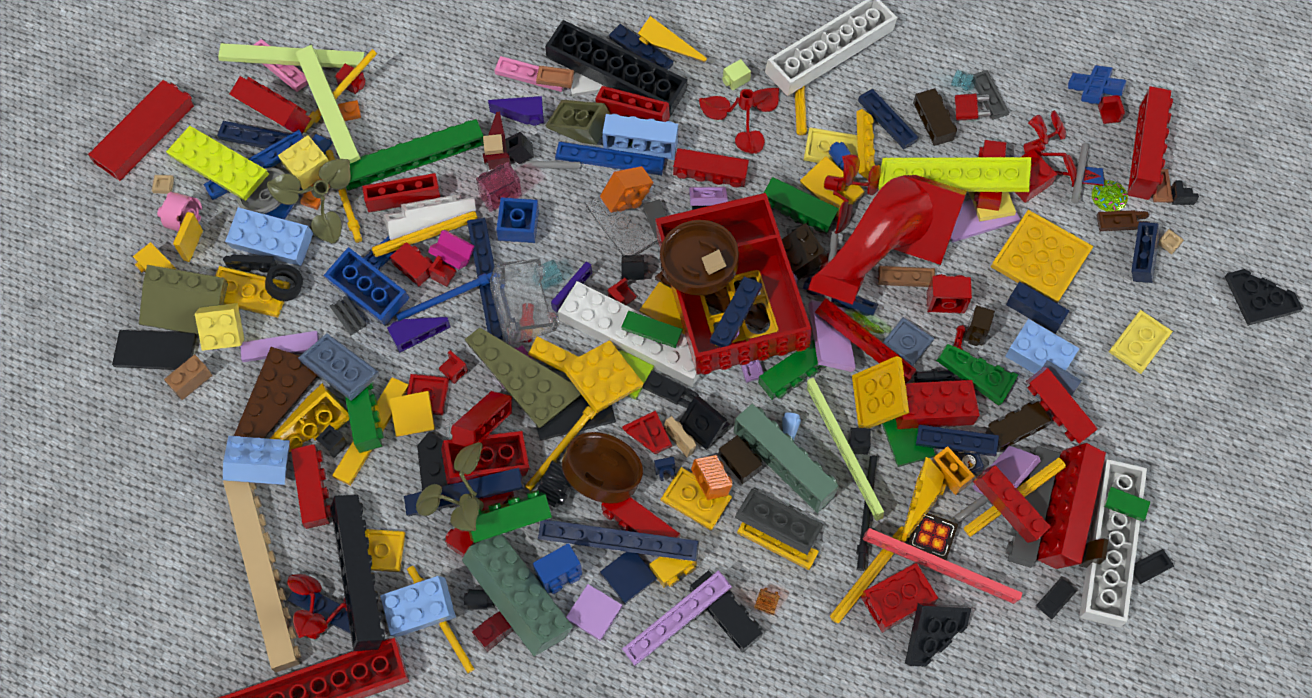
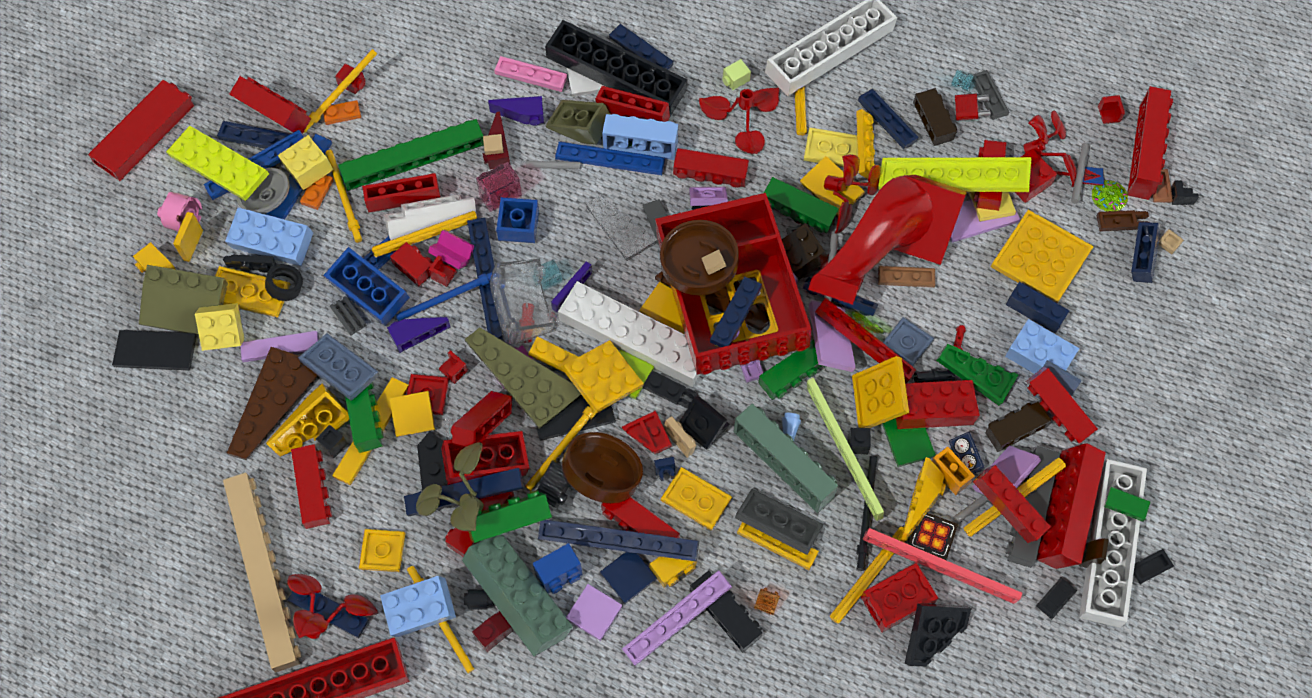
(162, 184): tan tile -> none
(188, 377): medium nougat brick -> none
(256, 460): light blue brick -> none
(285, 55): yellowish green tile -> none
(288, 73): bright pink plate -> none
(327, 104): yellowish green tile -> none
(336, 174): olive plant -> none
(356, 573): black brick -> none
(519, 147): black brick -> none
(555, 77): nougat tile -> none
(621, 292): red panel -> none
(626, 189): orange brick -> none
(633, 267): black brick -> none
(651, 329): green tile -> none
(661, 37): yellow wedge -> none
(711, 477): orange brick -> none
(740, 459): dark brown brick -> none
(838, 150): blue brick -> none
(949, 294): red brick -> none
(957, 440): dark blue plate -> none
(979, 325): dark brown brick -> none
(1097, 84): blue plate -> none
(1140, 341): light yellow tile -> none
(1260, 298): black plate -> none

